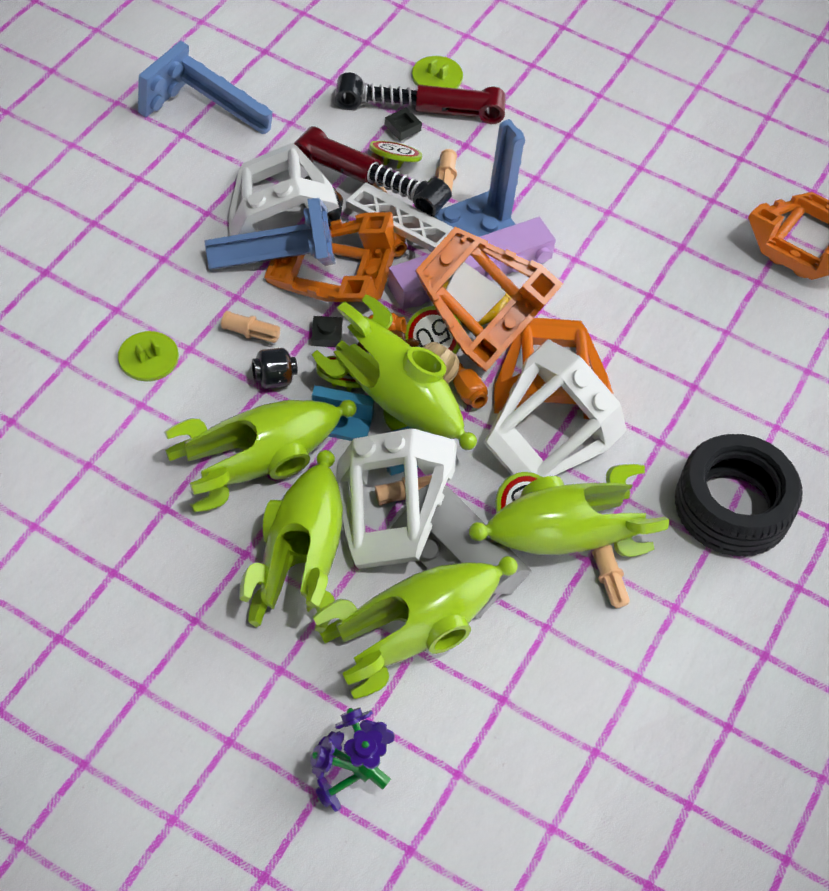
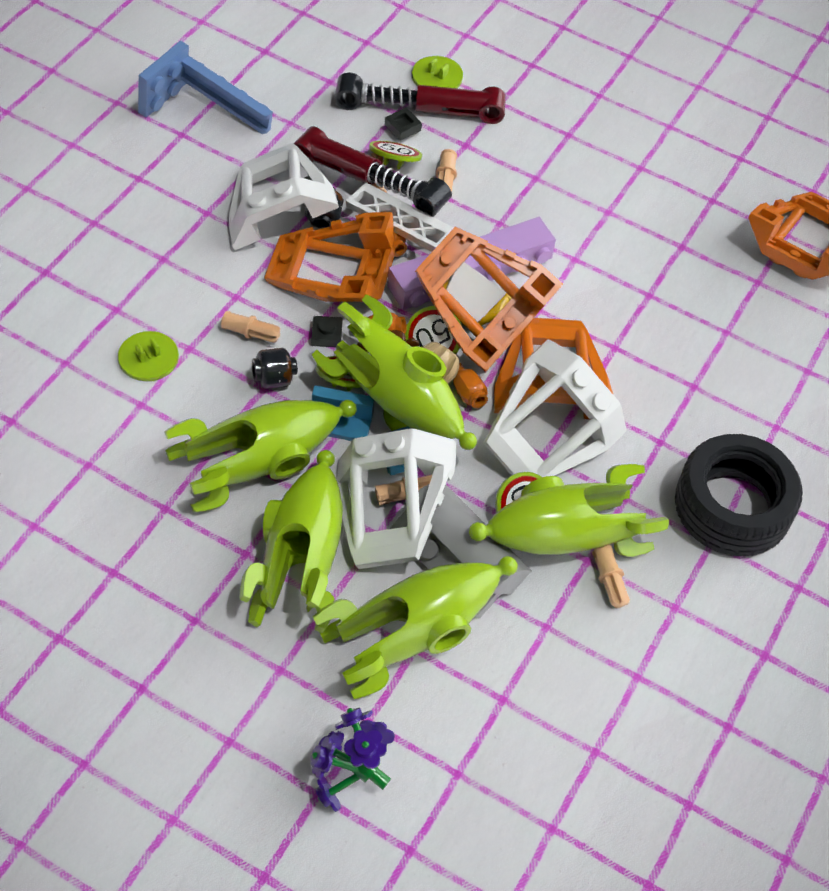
(276, 243): medium blue bracket -> none
(492, 209): medium blue bracket -> none

